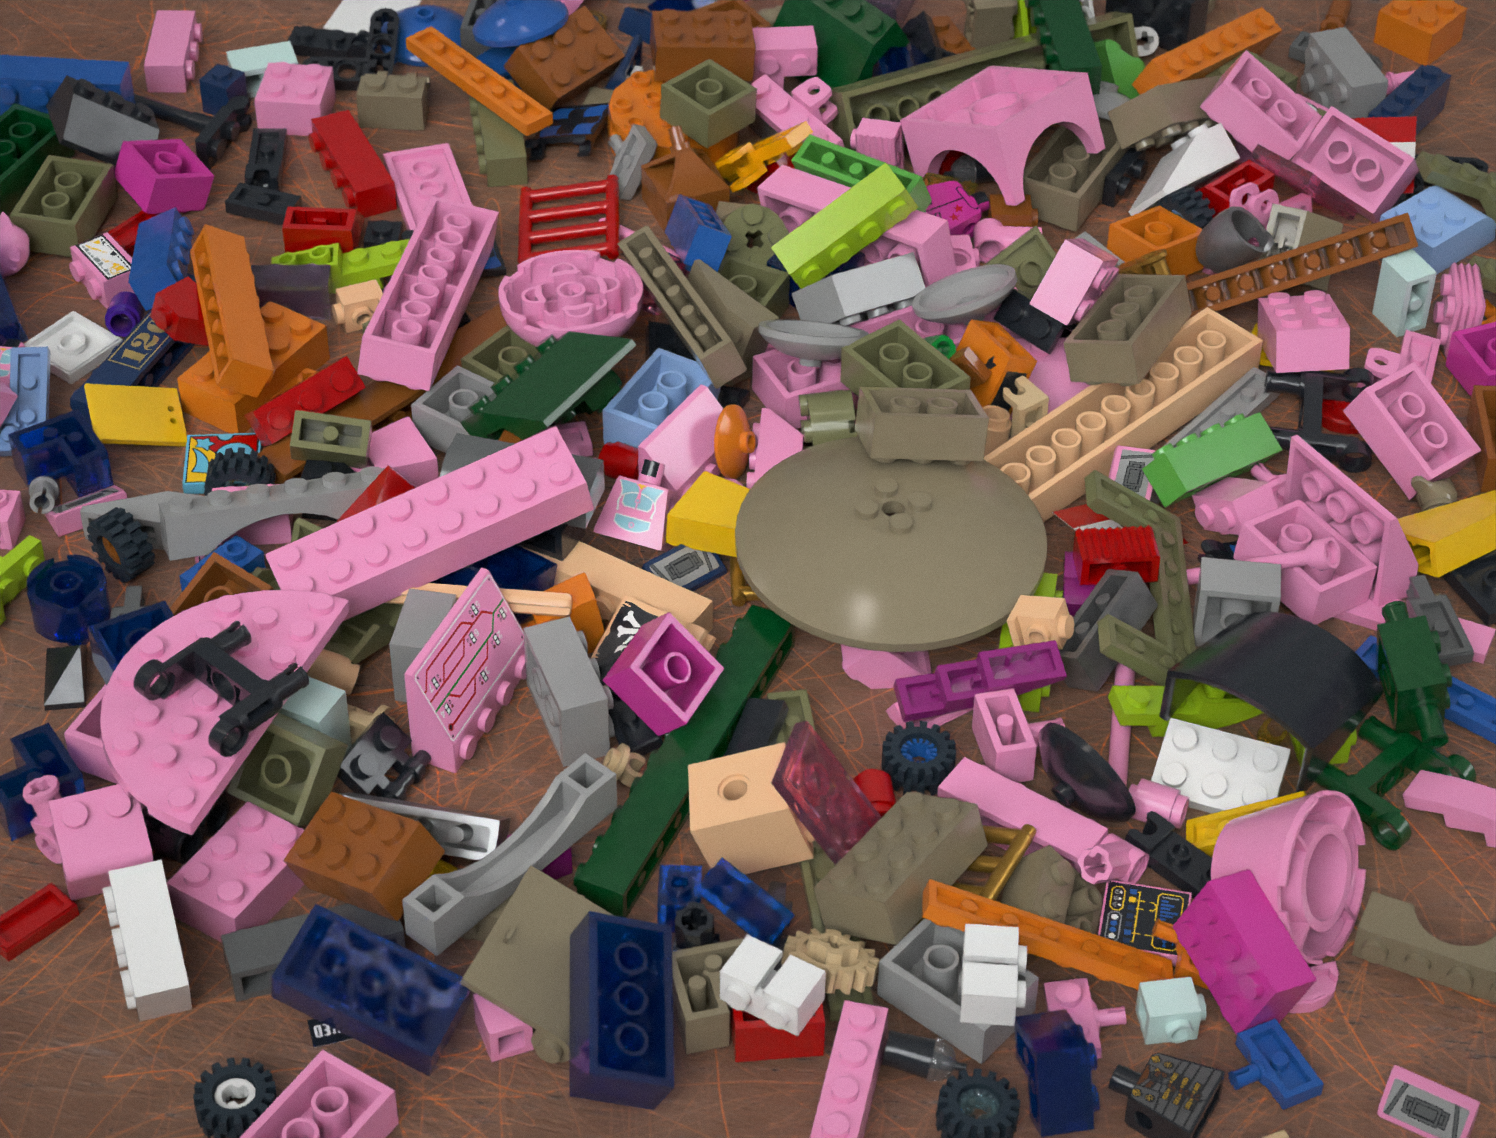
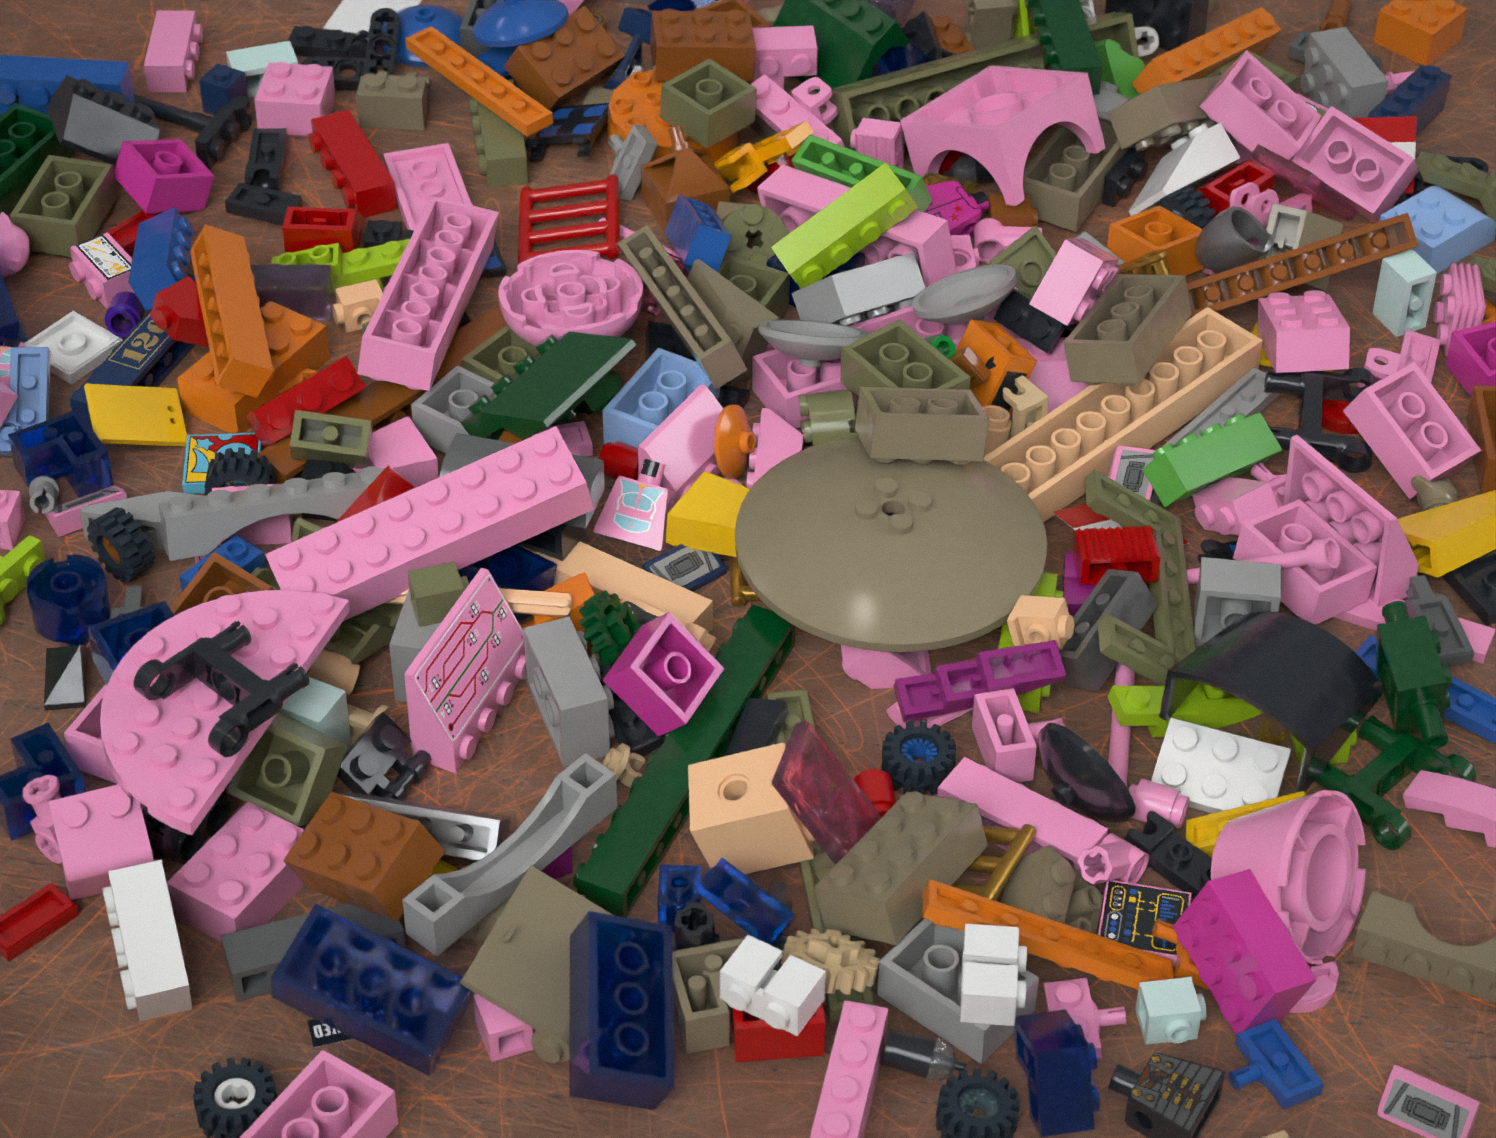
(435, 591): none -> olive brick
(608, 625): none -> dark green gear

